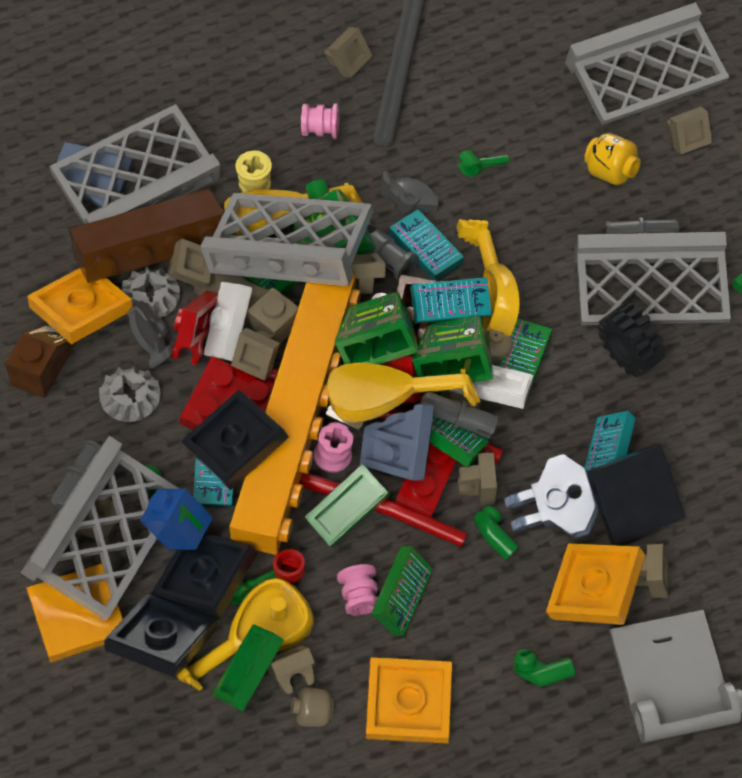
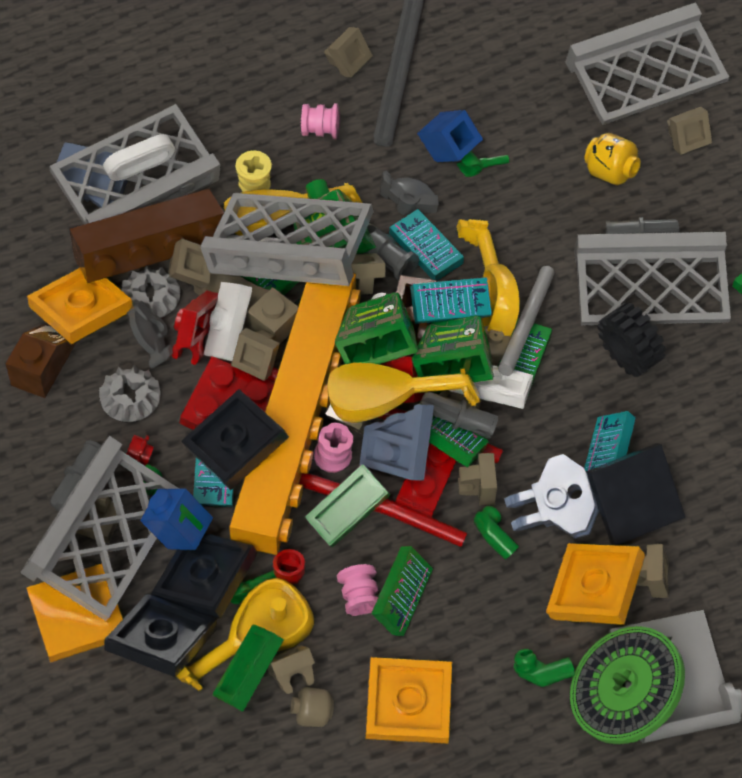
(139, 157): none -> white tile
(140, 449): none -> red plate
(450, 136): none -> blue brick
(526, 321): none -> light grey bar
(620, 713): none -> piece

